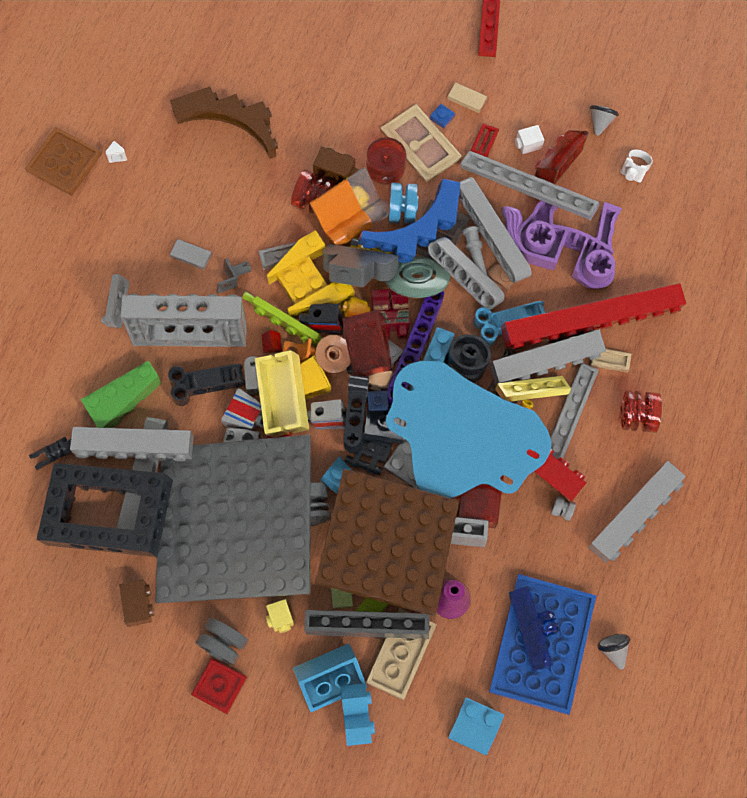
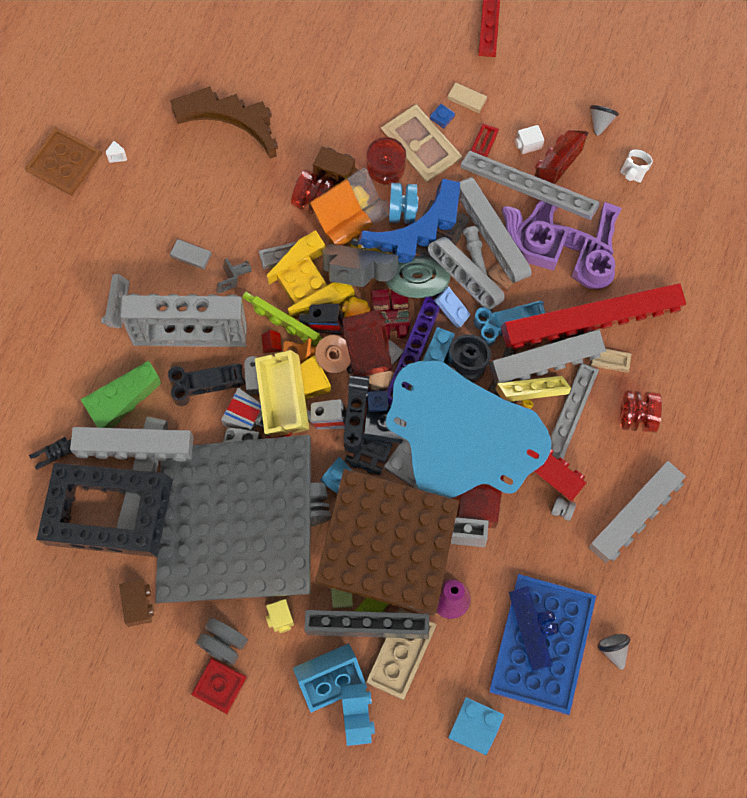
(452, 307): none -> light blue plate

